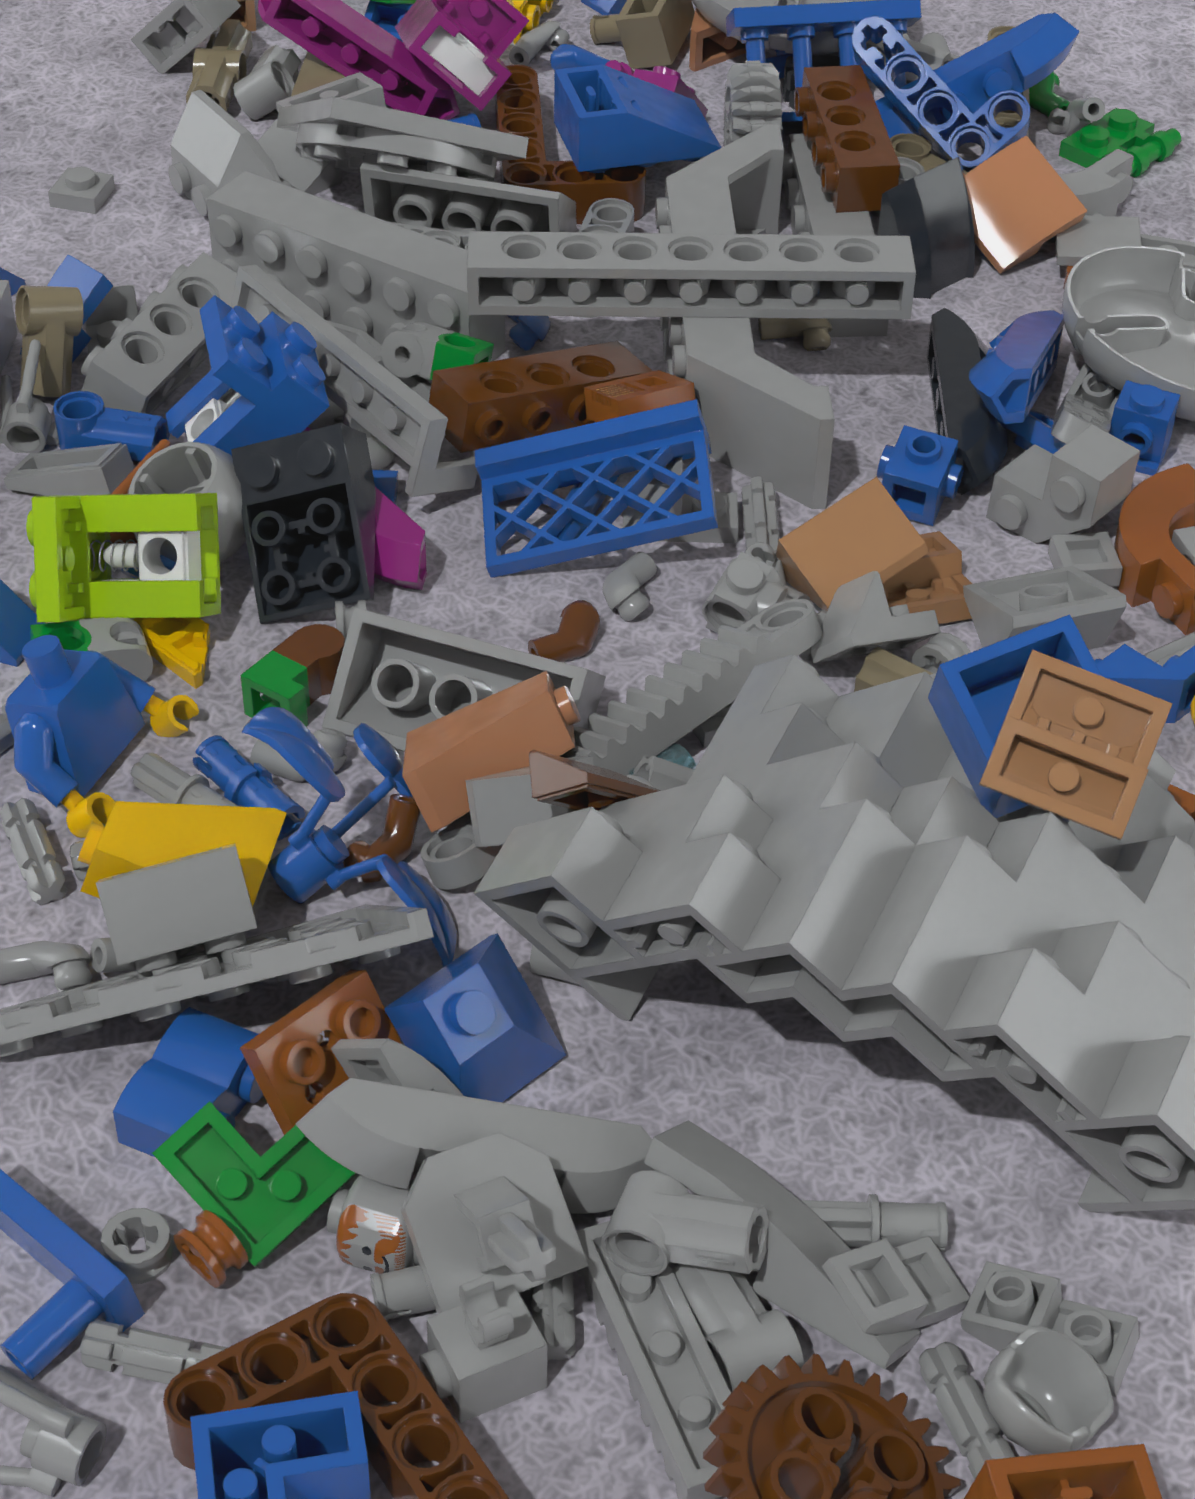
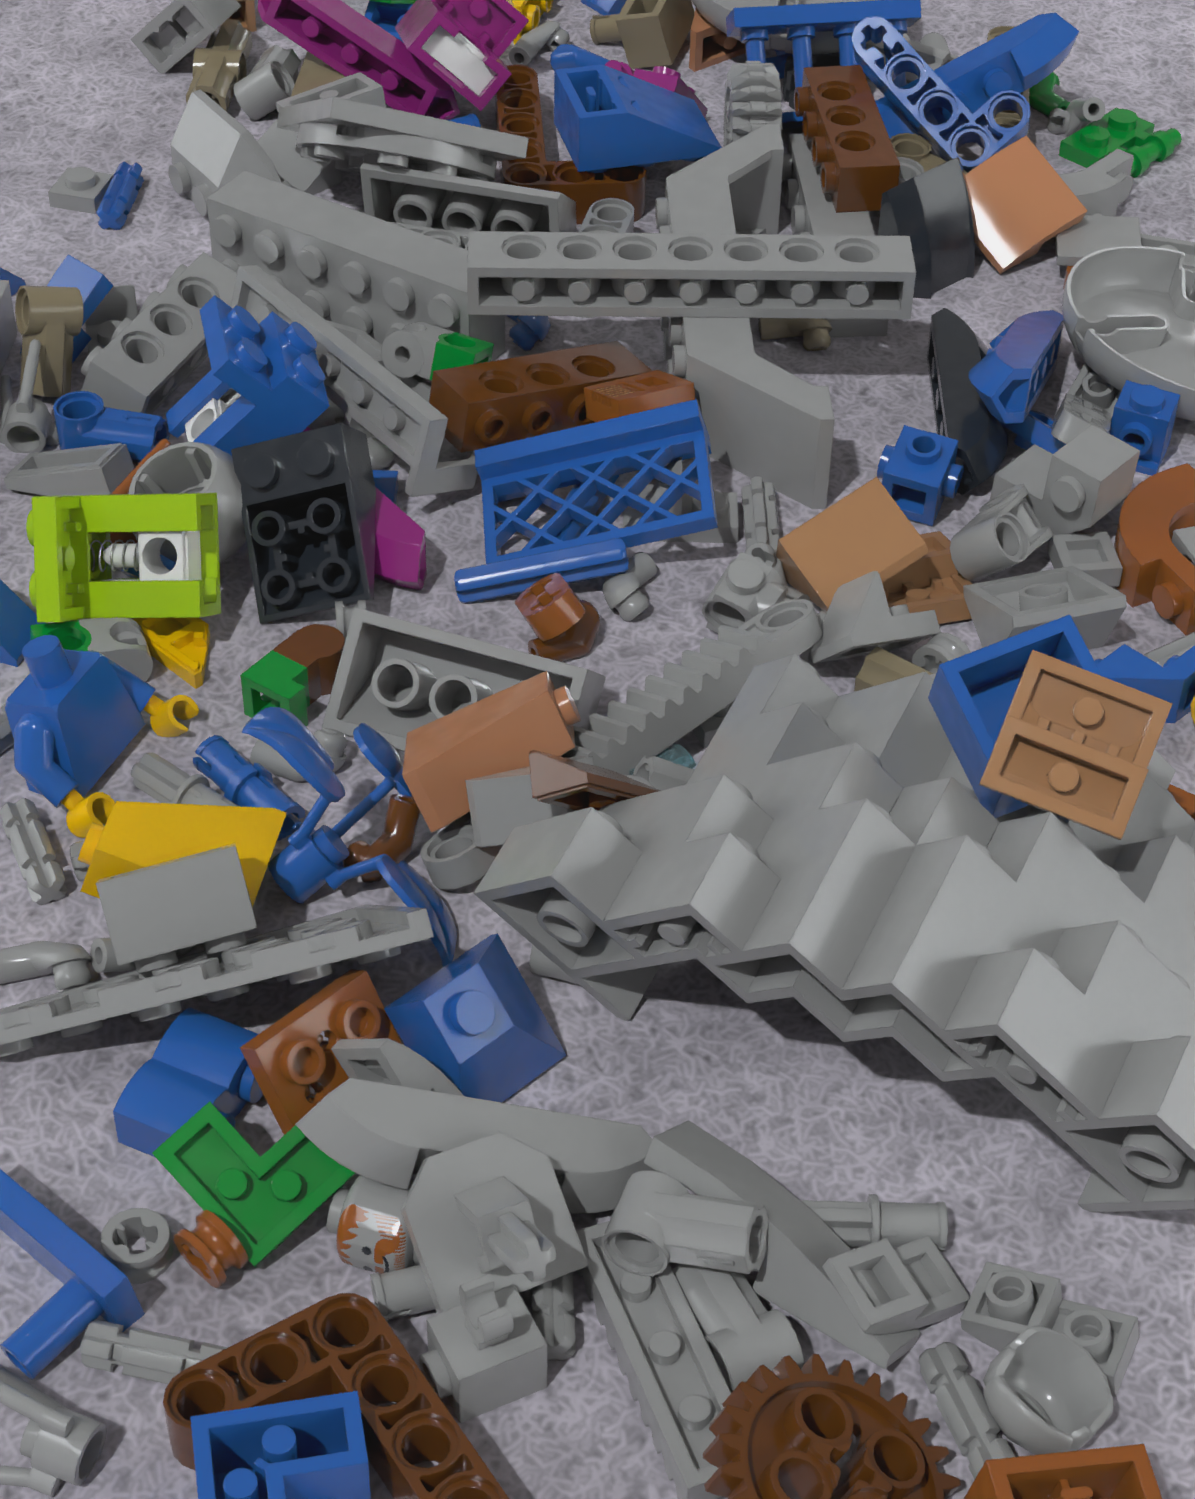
(120, 196): none -> blue axle
(518, 574): none -> blue axle
(550, 606): none -> dark orange beam
(998, 536): none -> light grey piece

